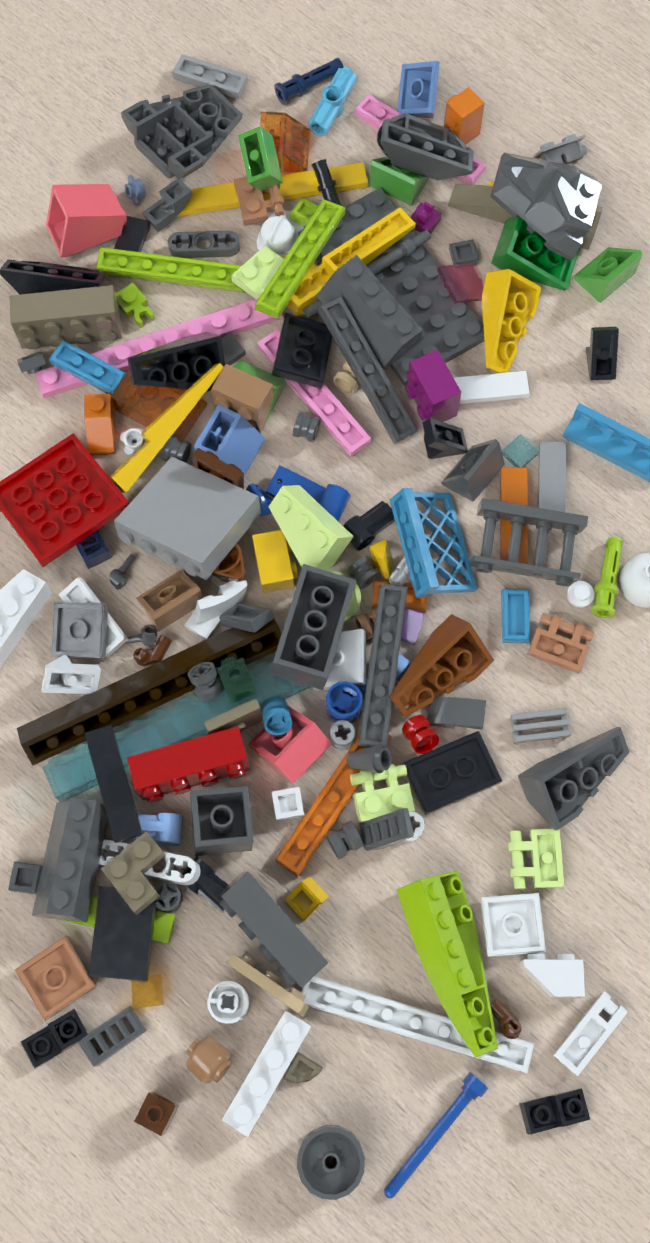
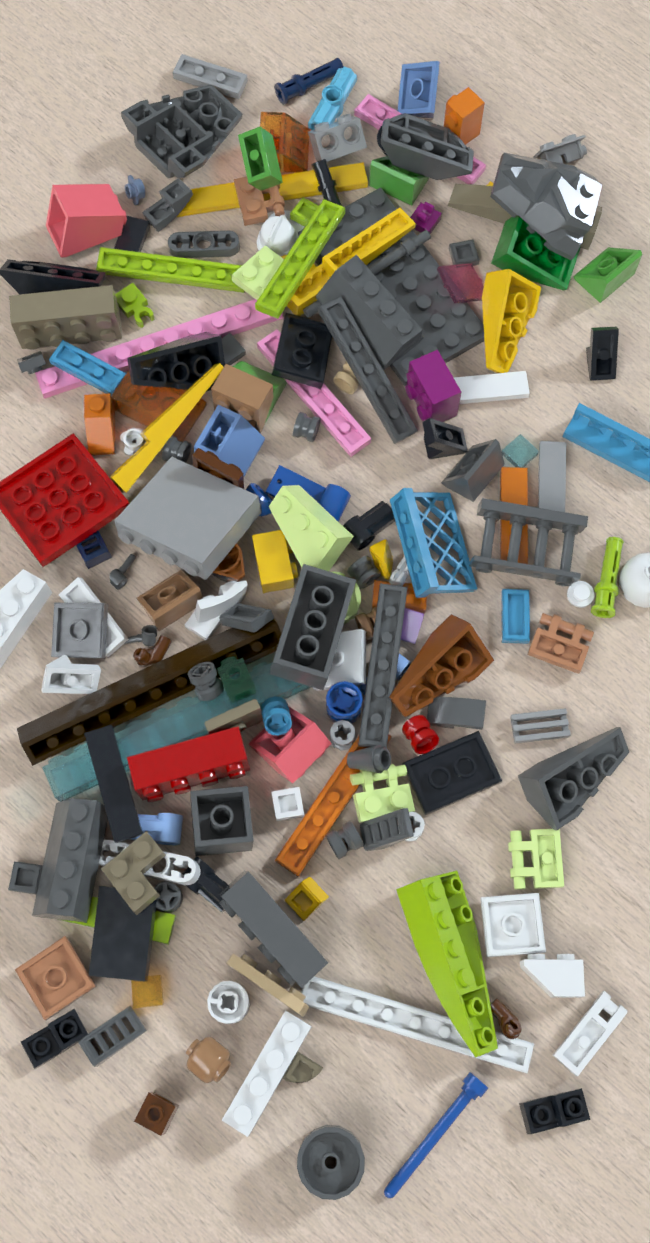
(338, 144): none -> light grey brick

